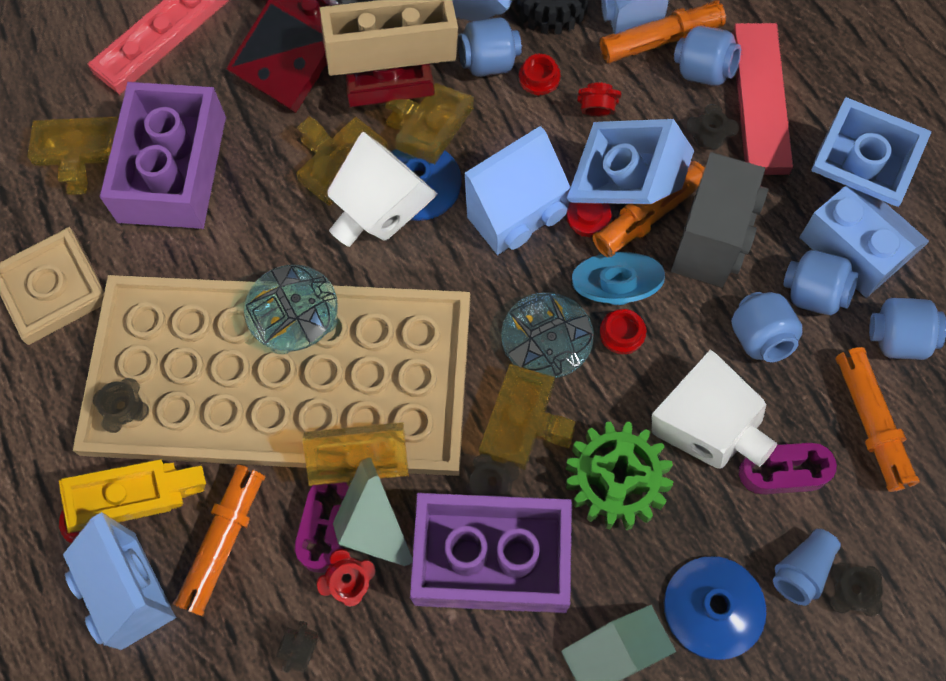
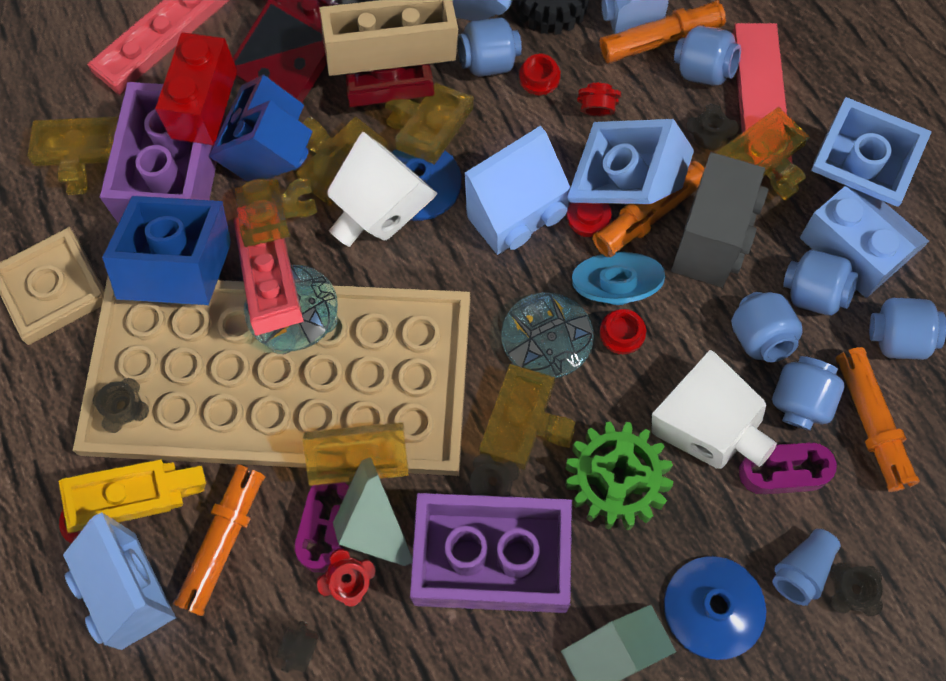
(168, 250): none -> blue brick
(197, 88): none -> red brick
(262, 132): none -> blue brick
(265, 209): none -> clear yellow plate
(268, 285): none -> coral tile
(769, 146): none -> clear yellow plate
(808, 392): none -> medium blue head

